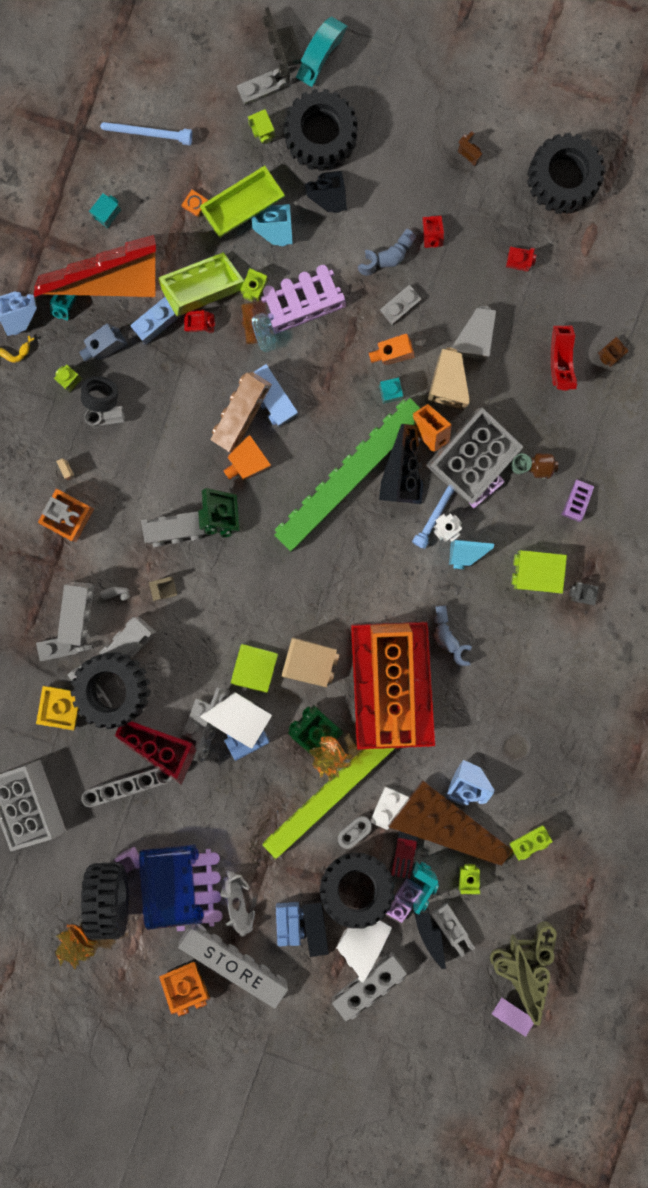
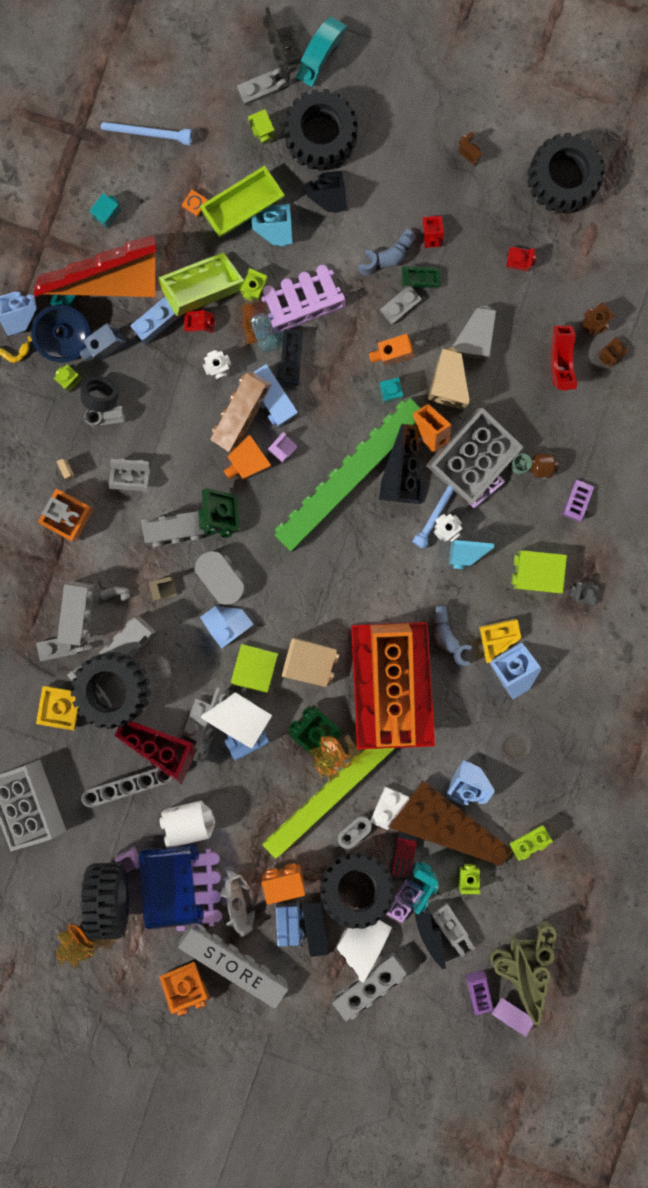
(60, 346): none -> dark blue dish
(129, 474): none -> light grey bracket
(187, 823): none -> white cylinder
(217, 372): none -> white brick
(219, 577): none -> light grey brick
(226, 623): none -> light blue slope
(282, 448): none -> lavender panel
(283, 883): none -> orange brick
(291, 356): none -> black plate
(420, 277): none -> dark green plate
(478, 980): none -> medium lavender slope
(498, 637): none -> yellow wing
(516, 670): none -> light blue slope
(597, 319): none -> reddish brown brick

